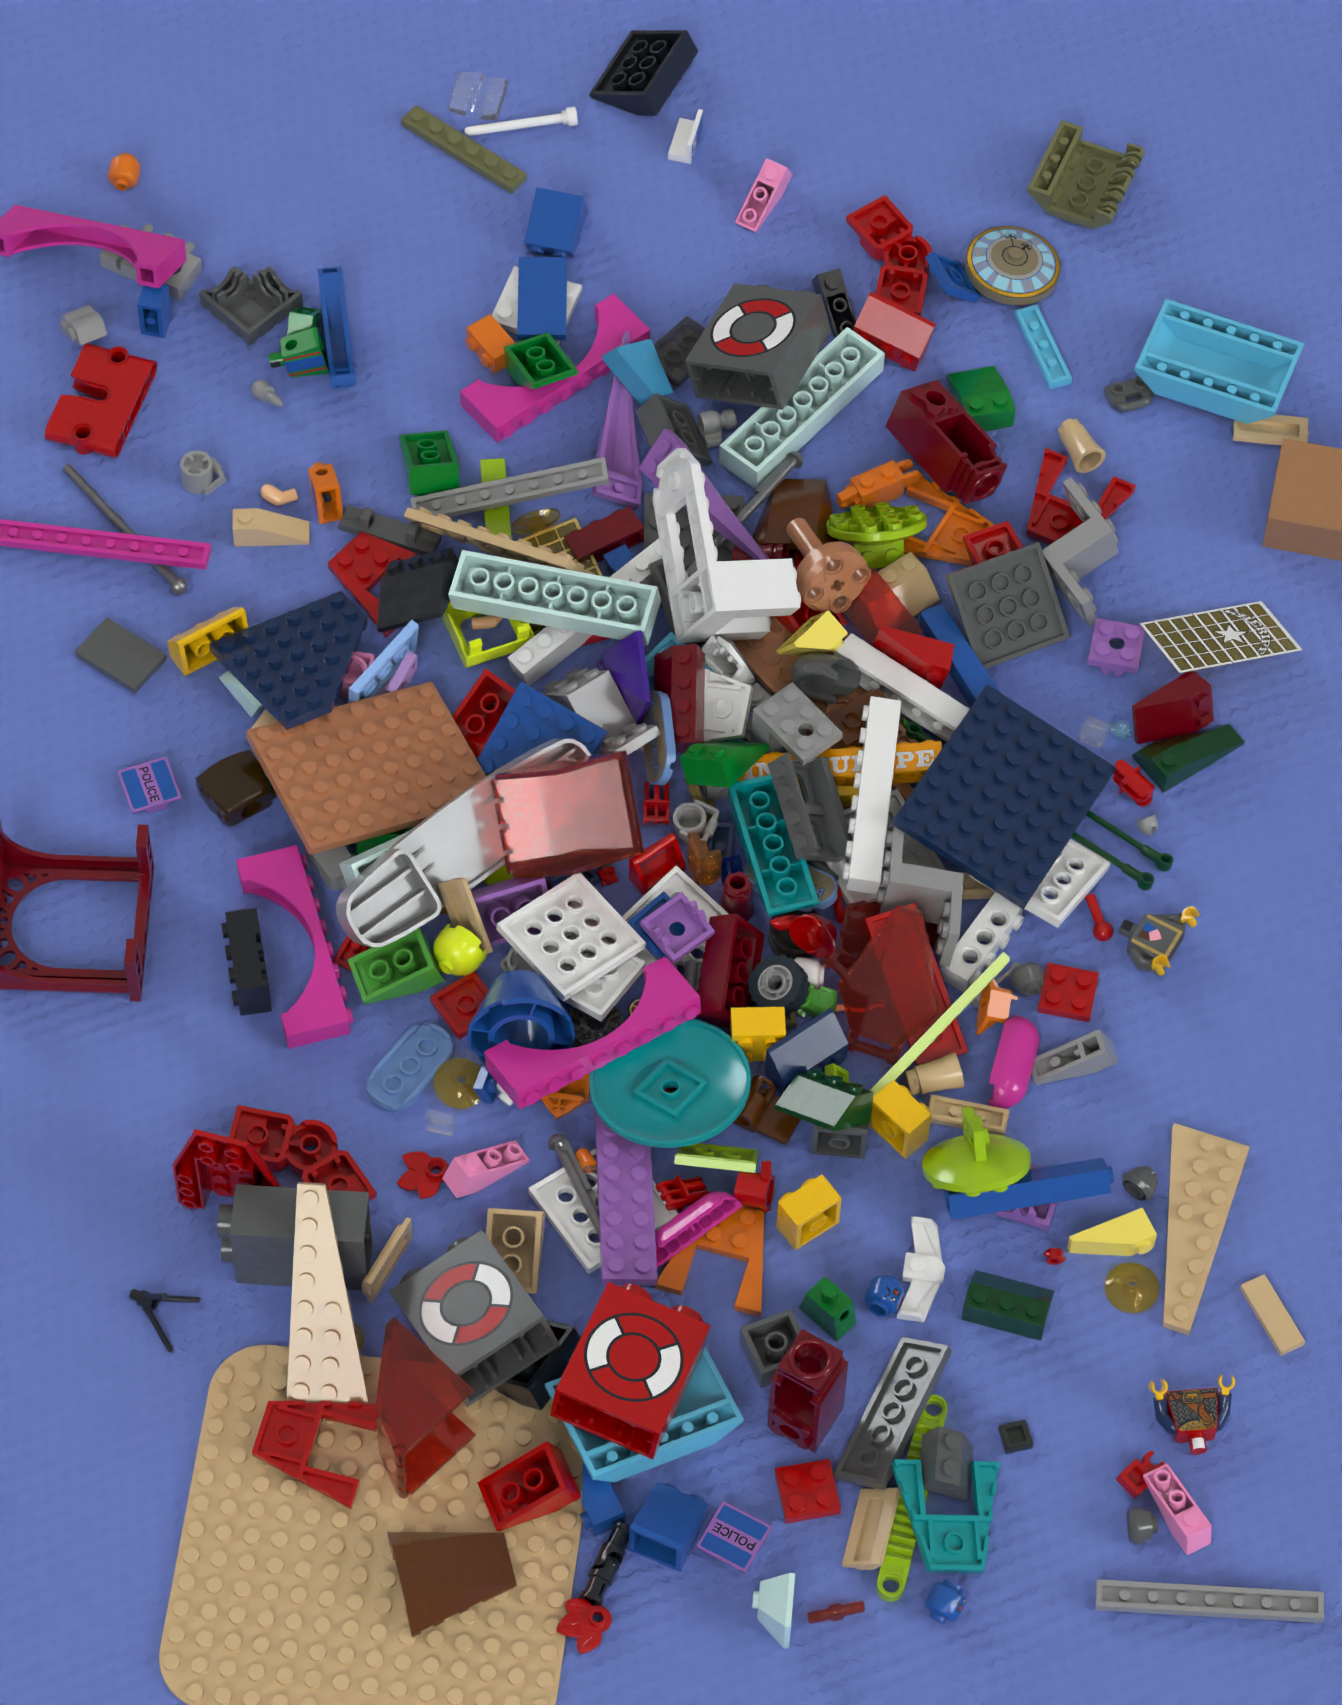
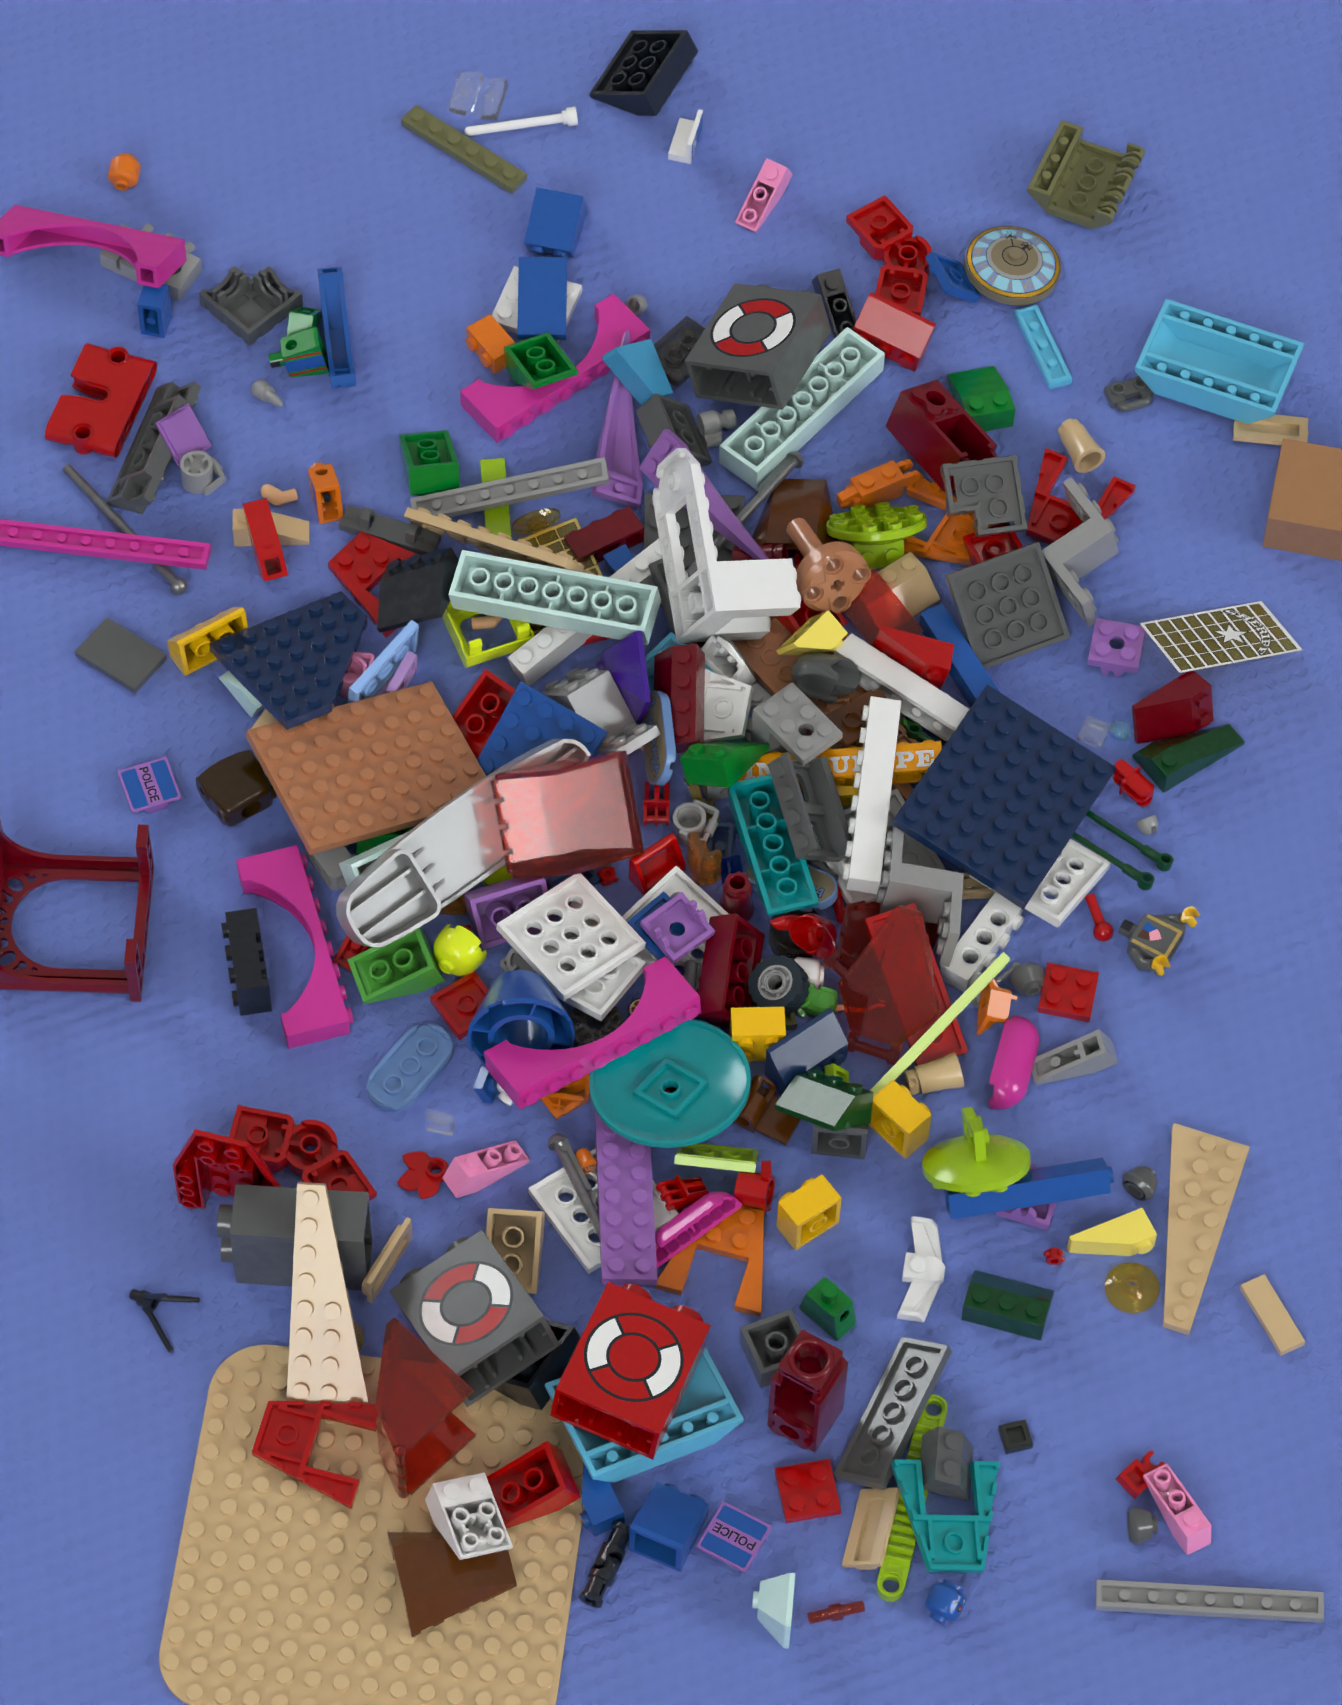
(83, 325): light grey brick -> none
(149, 453): none -> dark grey slope
(182, 433): none -> medium lavender piece
(264, 540): none -> red slope
(450, 1090): clear yellow dish -> none
(463, 909): tan piece -> none
(468, 1516): none -> white slope
(581, 1625): red plate -> none
(635, 301): none -> light grey hinge
(883, 1295): blue head -> none
(948, 1112): tan tile -> none
(987, 491): none -> dark grey piece
(1193, 1413): torso -> none

